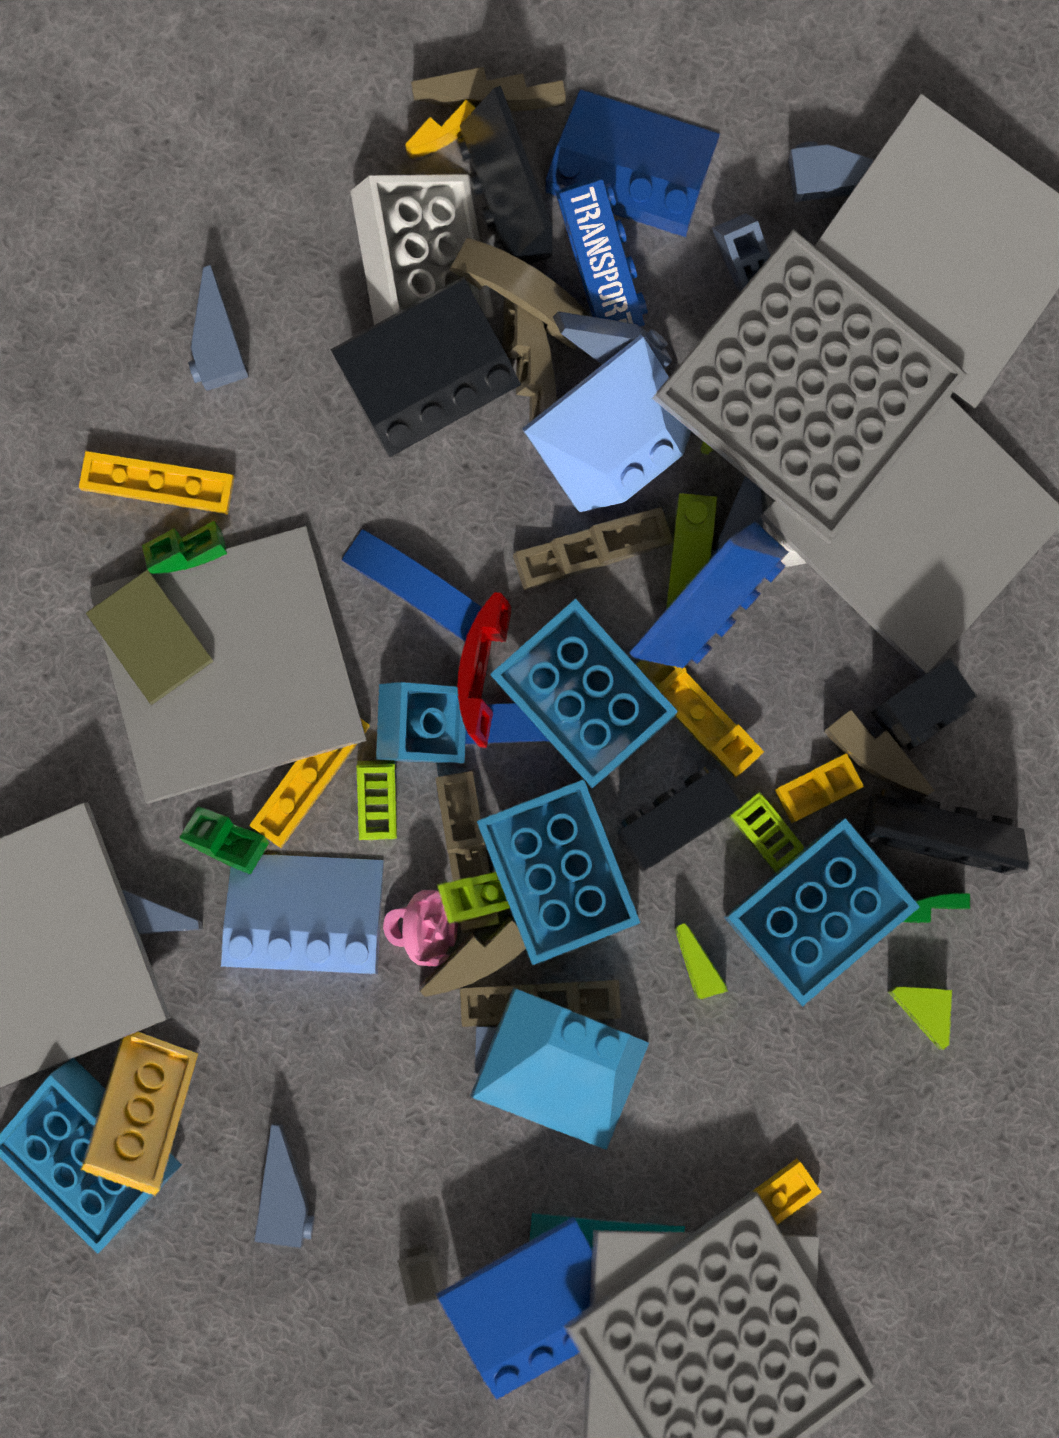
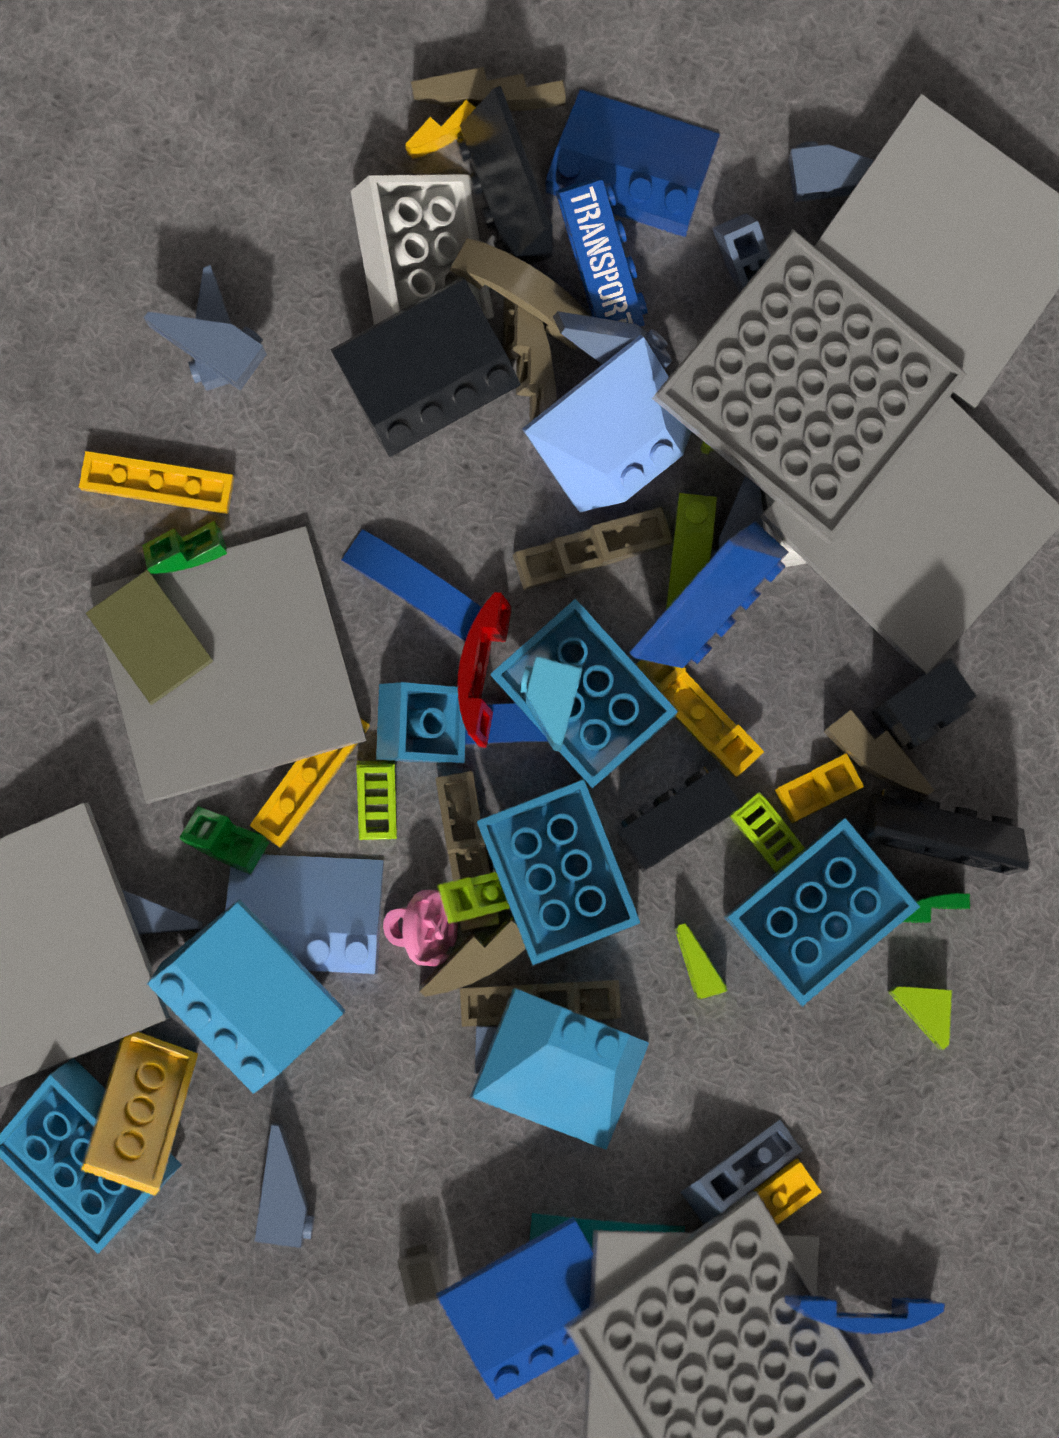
(214, 344): none -> sand blue slope
(245, 996): none -> dark azure slope
(551, 696): none -> medium azure slope
(741, 1171): none -> sand blue slope
(904, 1314): none -> blue slope

